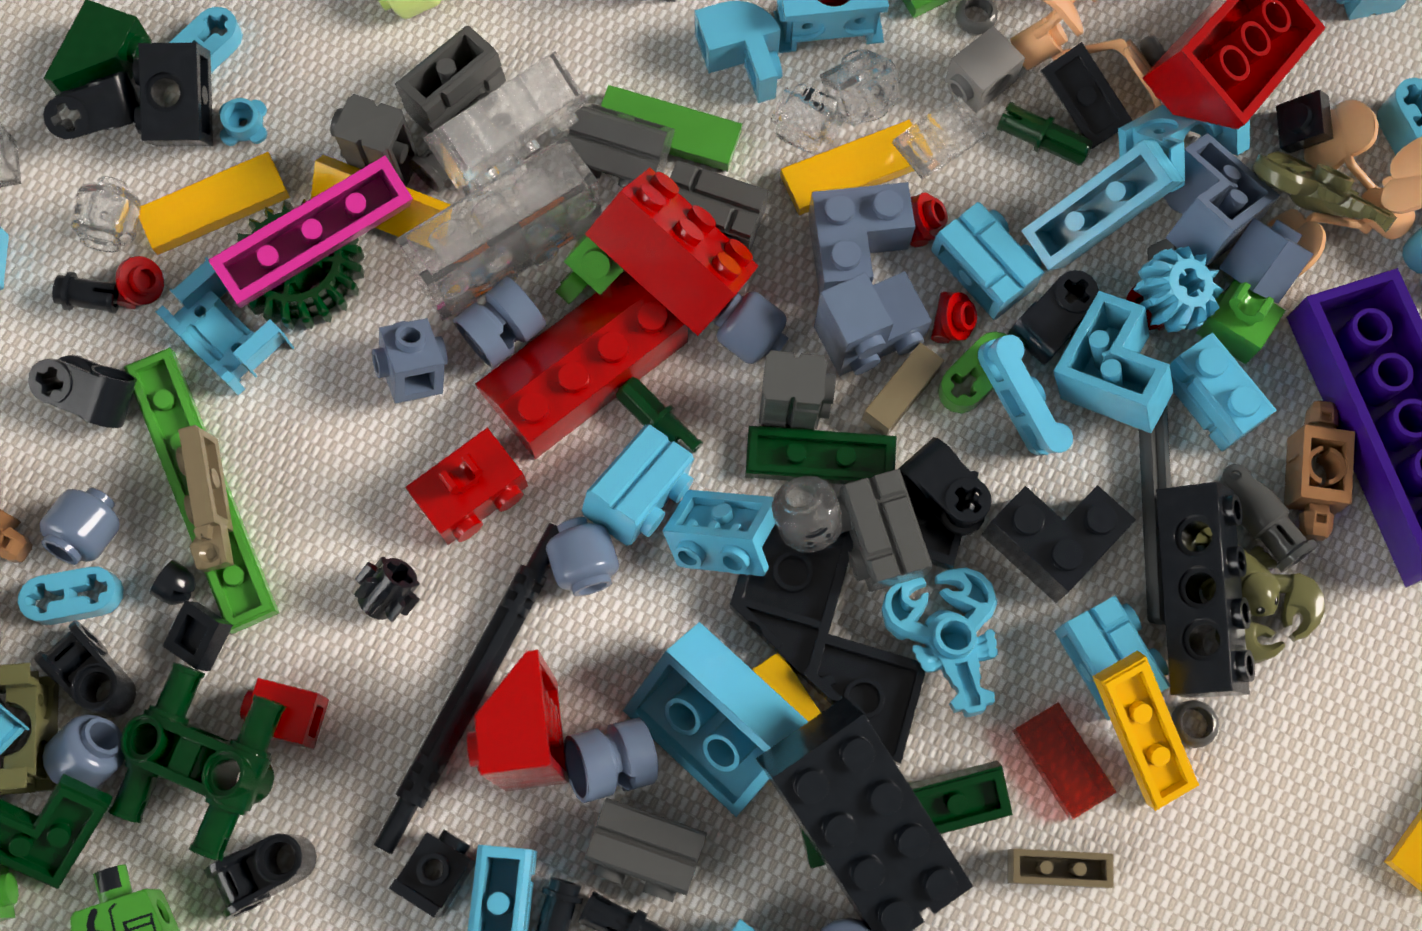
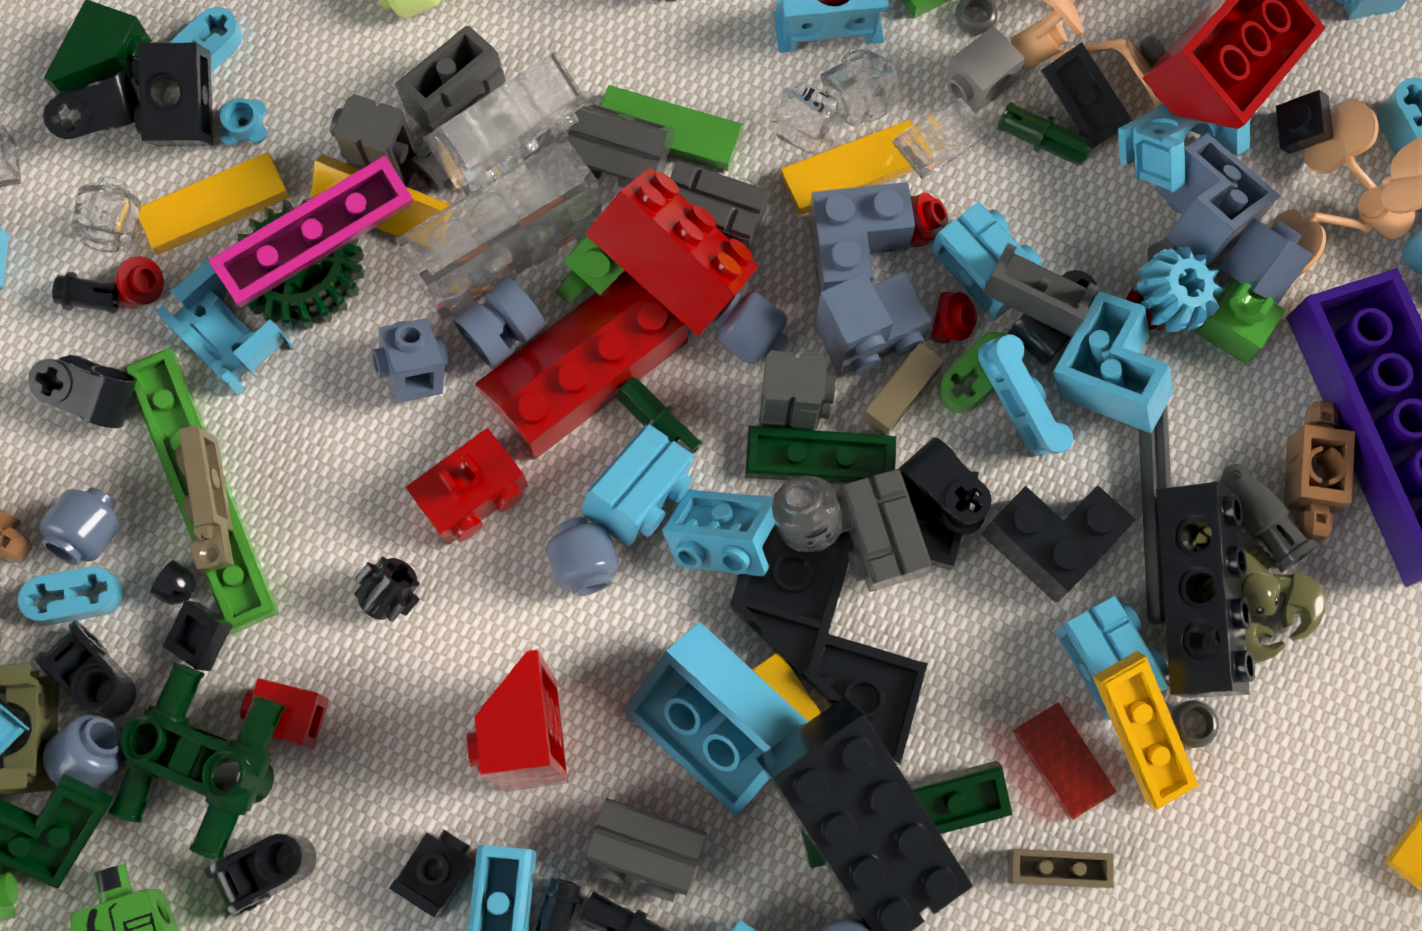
(467, 693): black axle -> none
(603, 761): sand blue wheel -> none
(738, 35): medium azure brick -> none
(947, 635): medium azure animal -> none
(1039, 292): none -> dark grey hinge
(1102, 205): medium azure brick -> none
(1218, 392): medium azure brick -> none
(1318, 188): olive animal -> none

